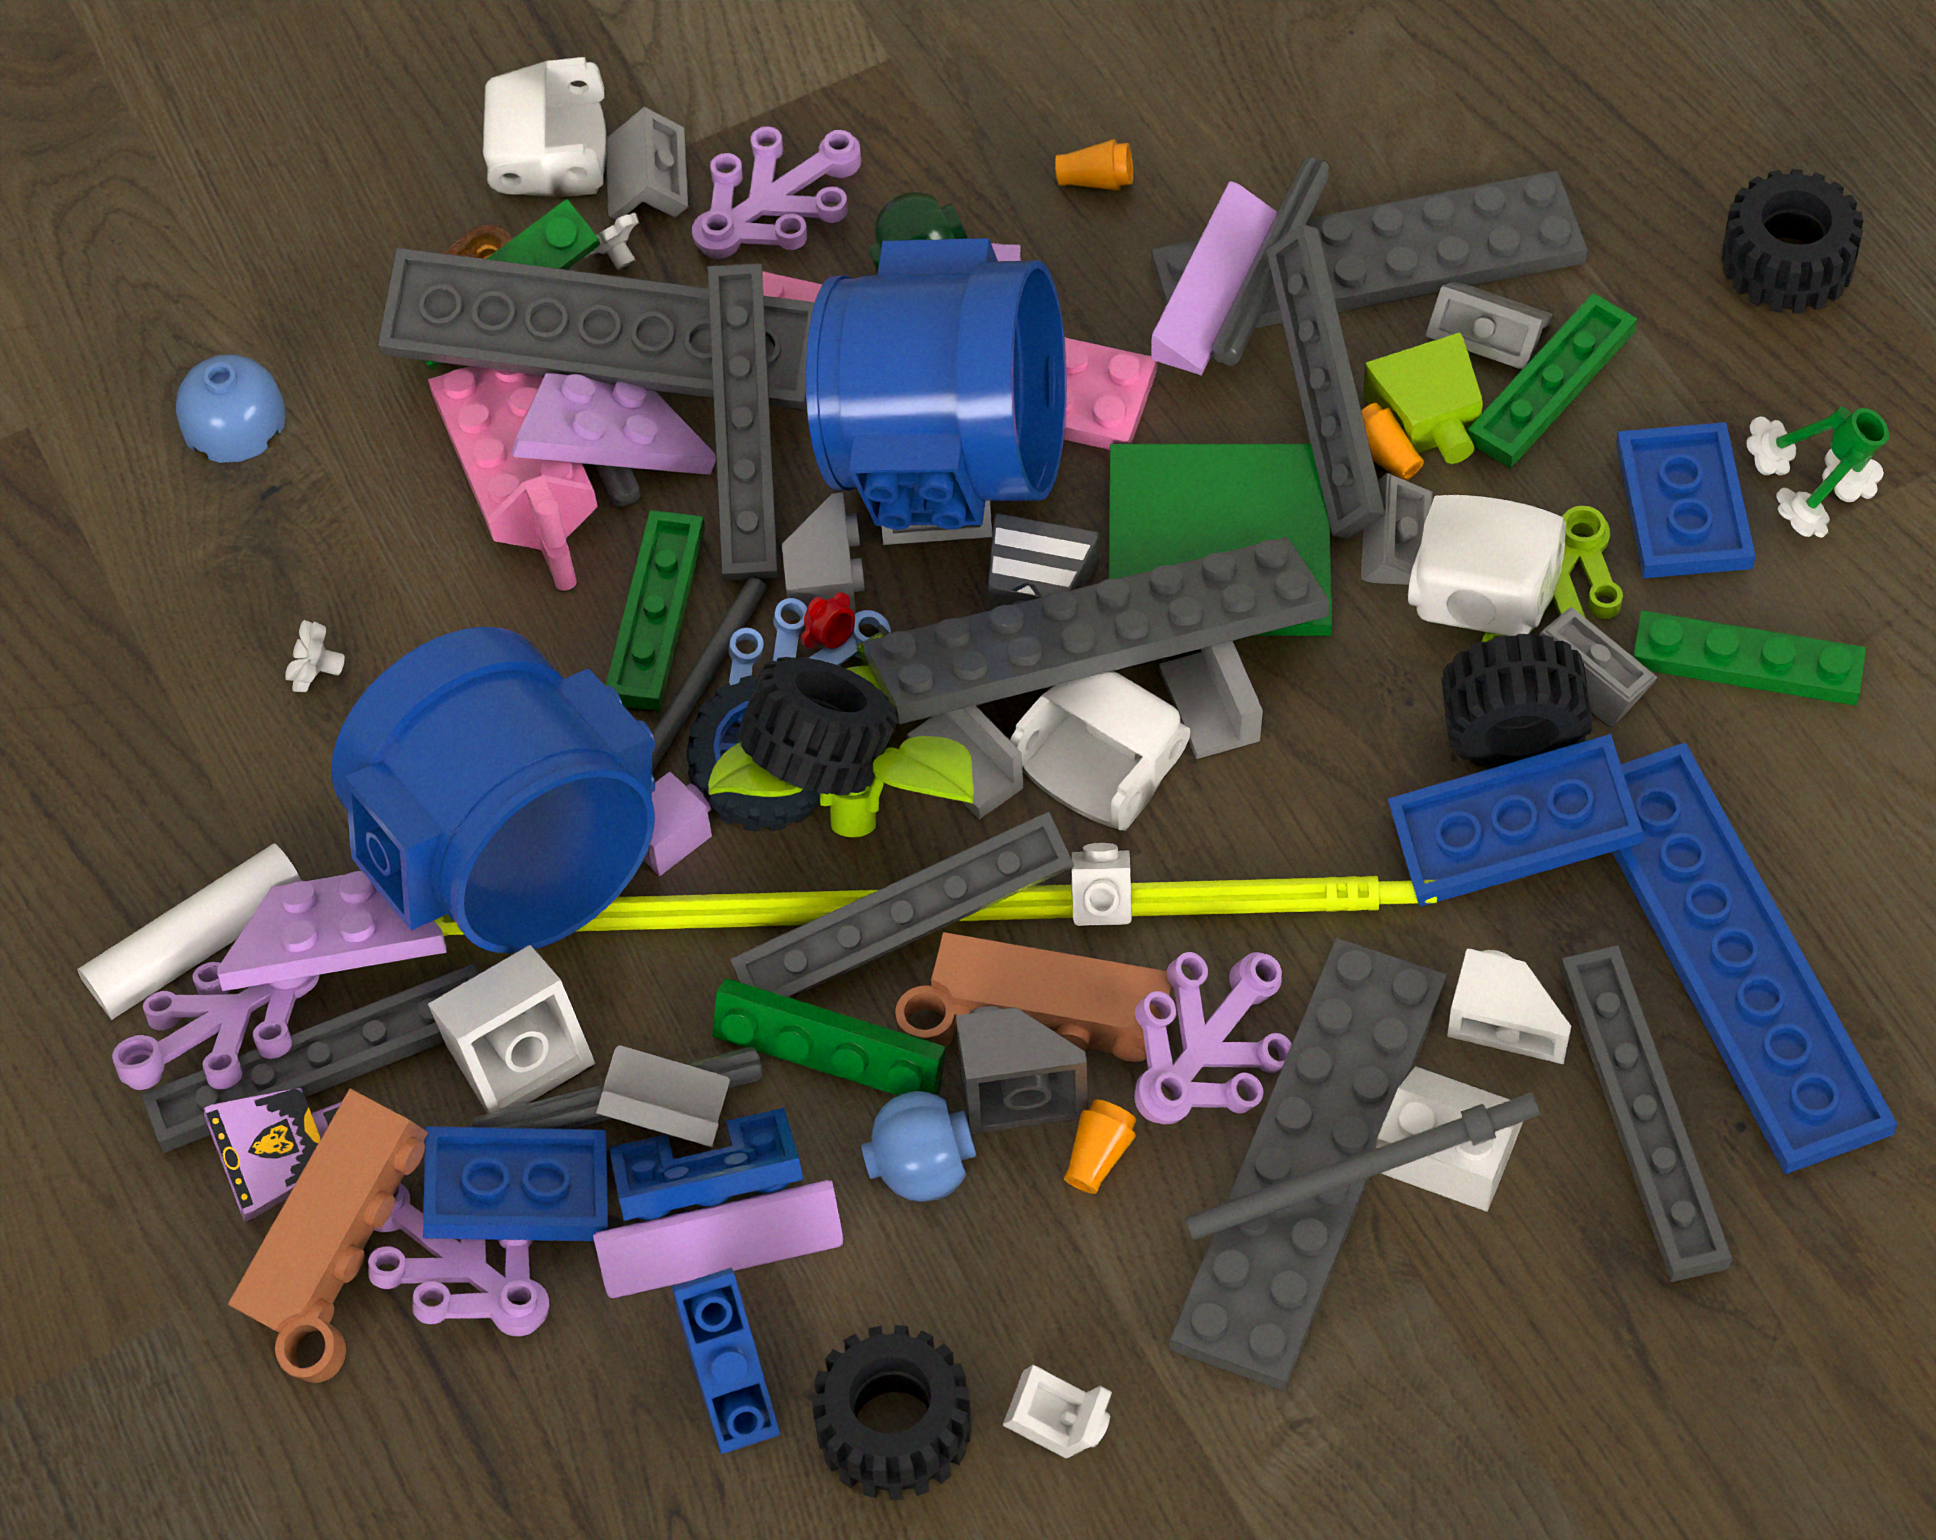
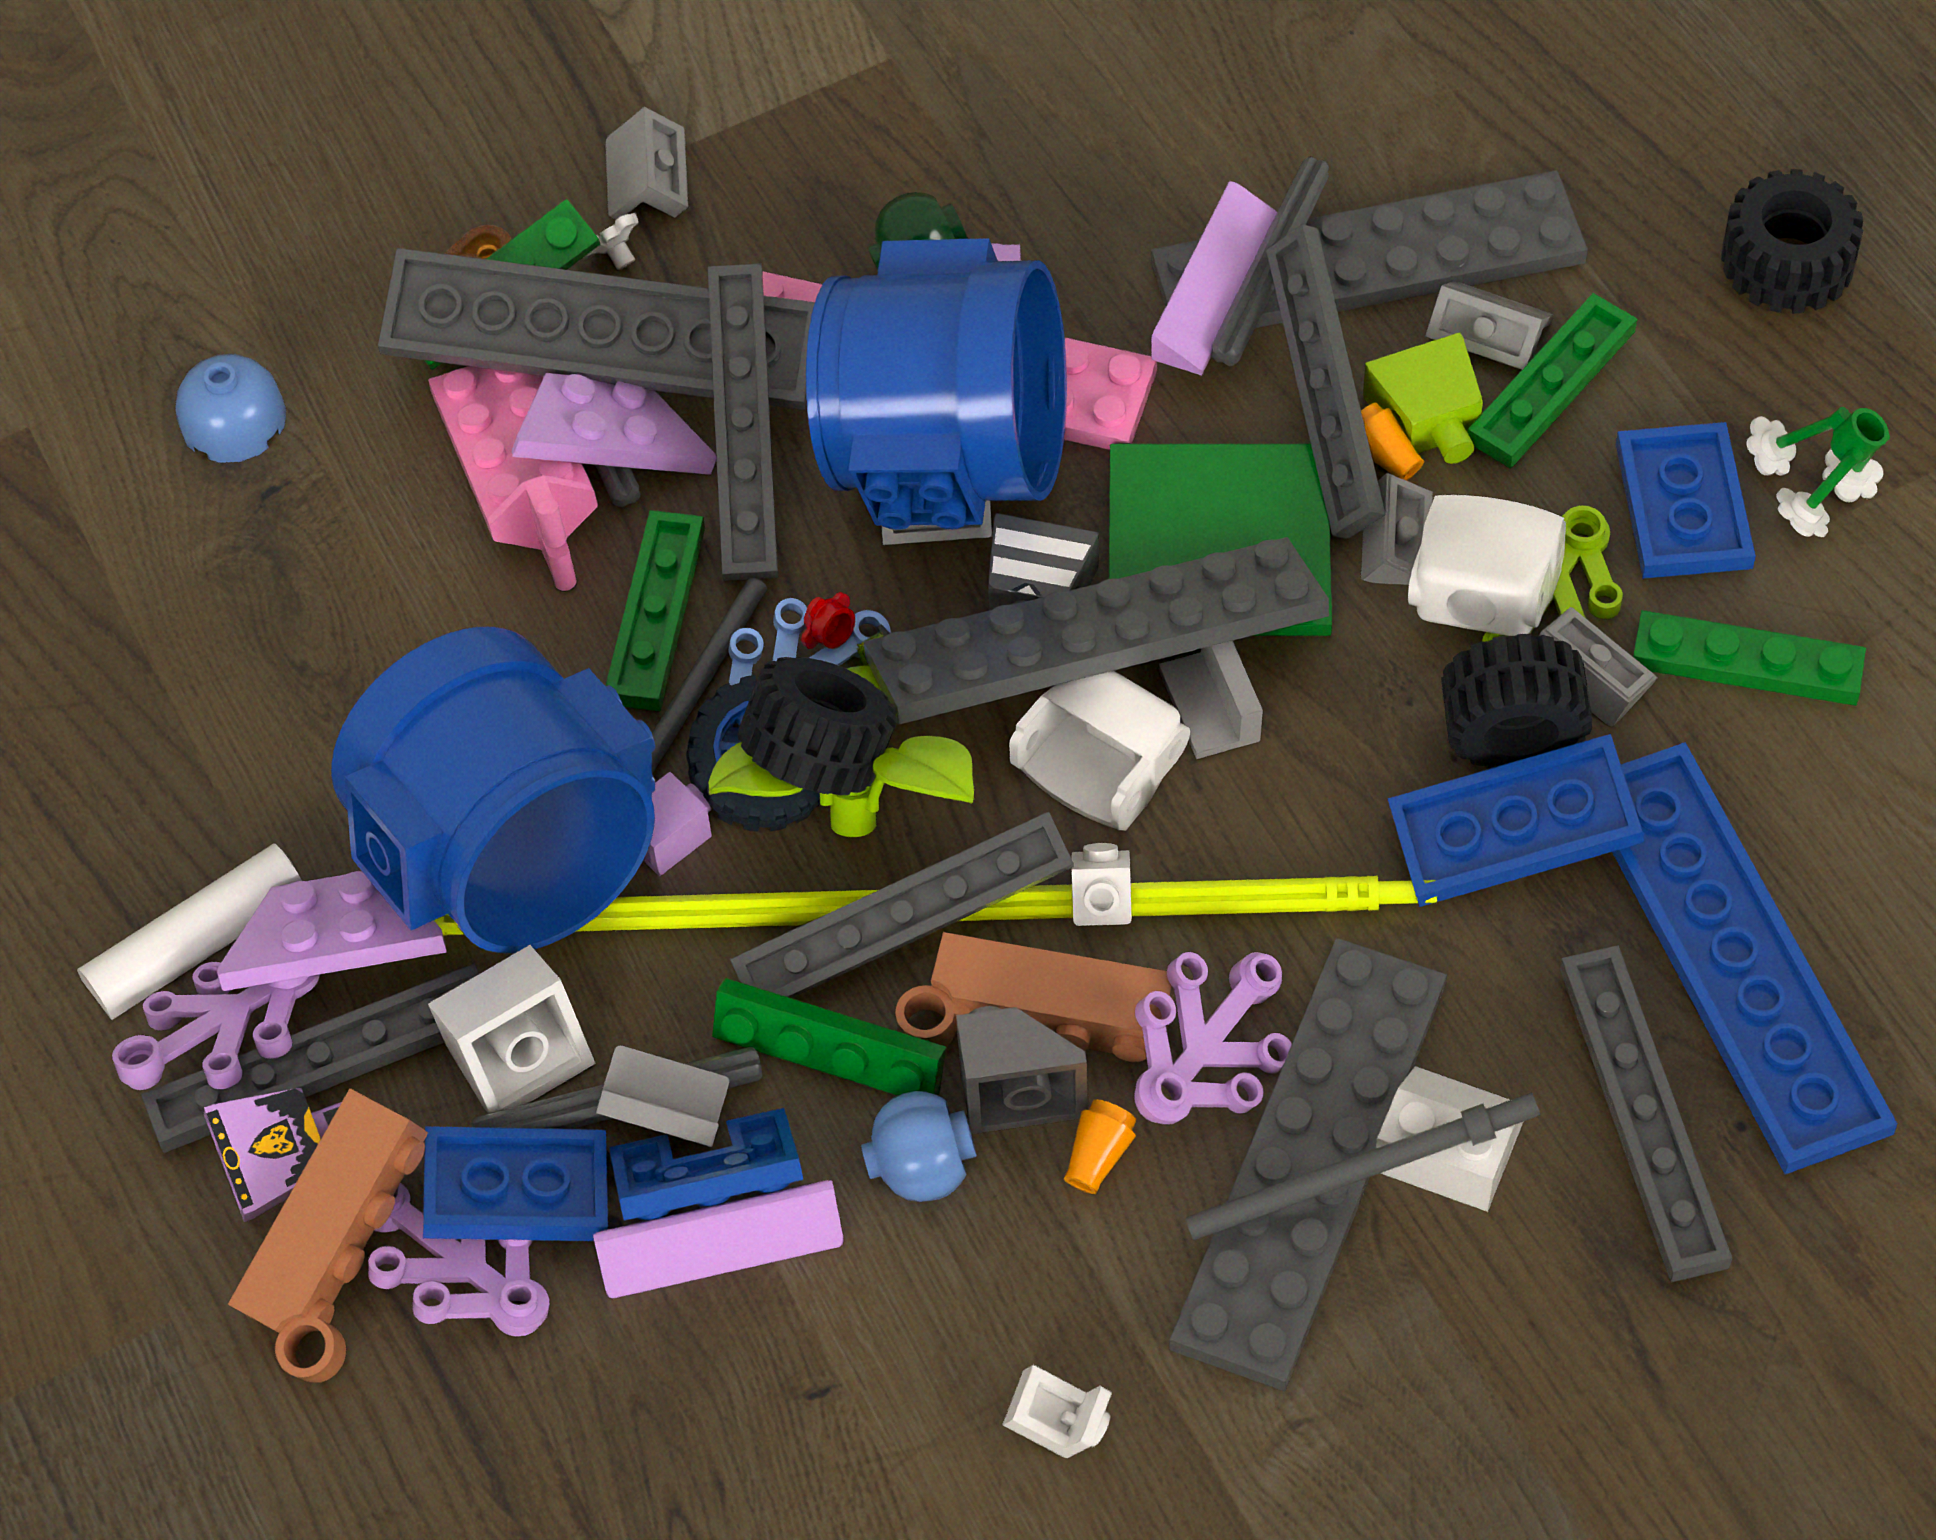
(312, 657): white plant -> none
(544, 131): white piece -> none
(725, 1360): blue slope -> none
(819, 555): light grey slope -> none
(837, 157): lavender plant -> none
(883, 1366): black tyre -> none
(994, 757): light grey panel -> none
(1097, 166): light orange cone -> none
(1506, 1008): white slope -> none

